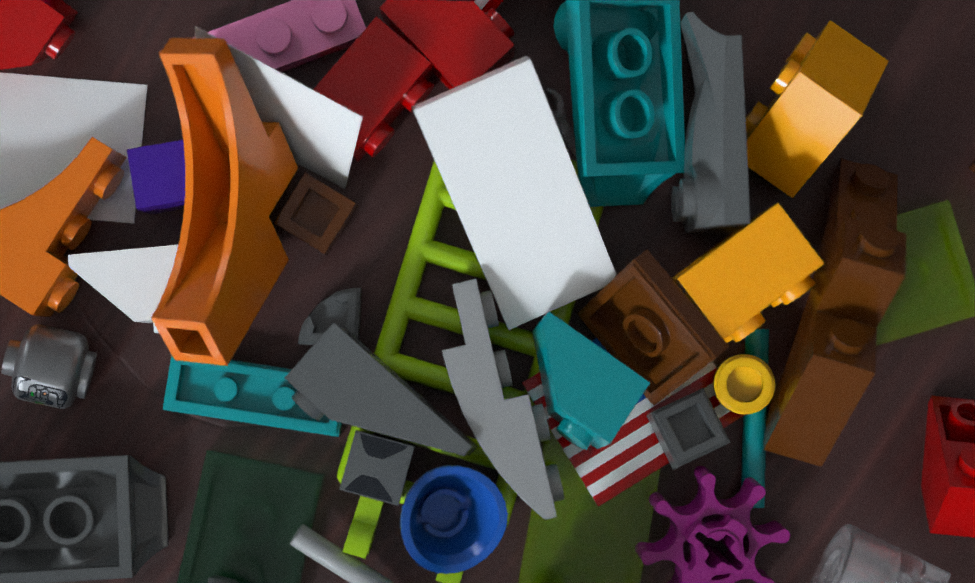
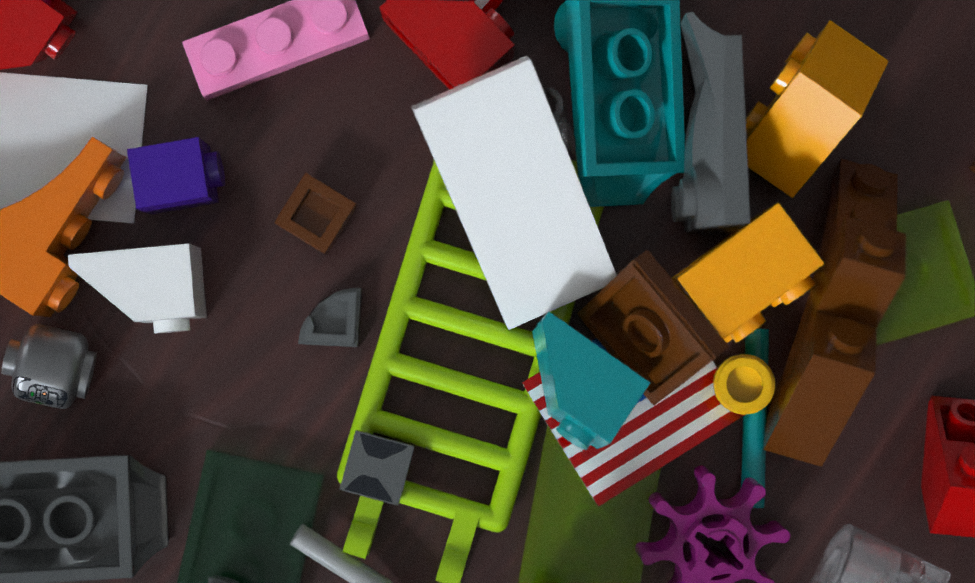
(232, 184): orange arch -> none
(241, 394): teal tile -> none
(315, 127): white sticker -> none
(357, 388): dark grey slope -> none
(377, 81): red brick -> none
(452, 519): blue helmet -> none
(504, 428): light grey slope -> none
(688, 428): dark grey tile -> none

